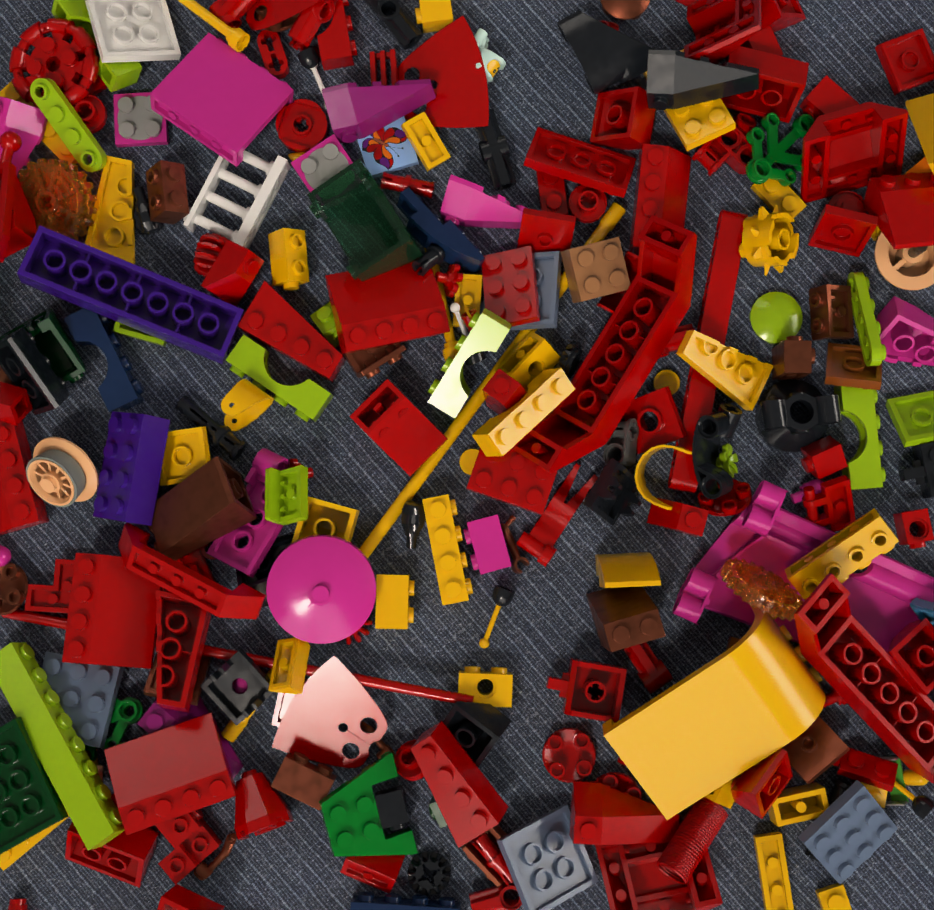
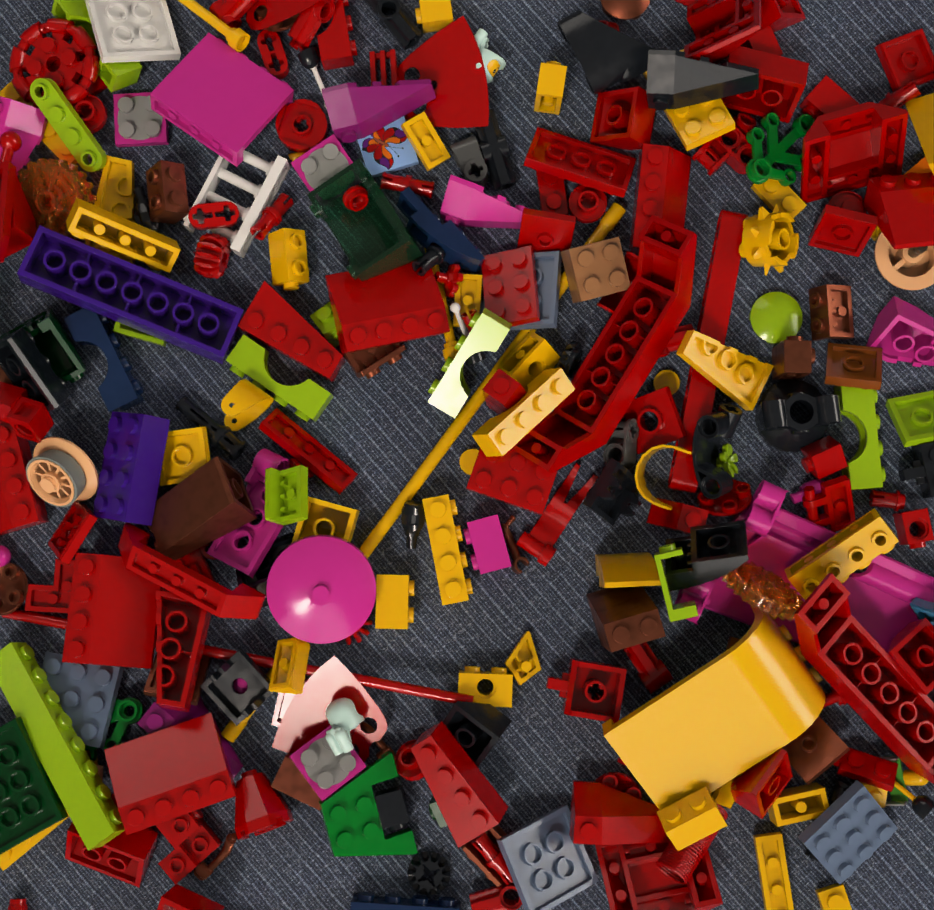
(30, 419): none -> red brick
(72, 531): none -> red piece
(122, 235): none -> yellow brick
(214, 222): none -> red beam
(232, 273): red slope -> none
(271, 216): none -> red pin
(308, 451): none -> red plate
(323, 769): none -> light grey piece
(342, 718): none -> light aqua piece
(355, 198): none -> red plate
(374, 870): red panel -> none
(398, 427): red slope -> none
(470, 159): none -> dark grey piece
(502, 597): hinge -> none
(523, 659): none -> yellow piece
(550, 87): none -> yellow brick
(569, 755): red dish -> none
(677, 611): none -> lime panel
(691, 818): none -> yellow brick
(707, 554): none -> black slope
(866, 324): lime plate -> none
(887, 499): none -> red pin
(901, 96): none -> red pin

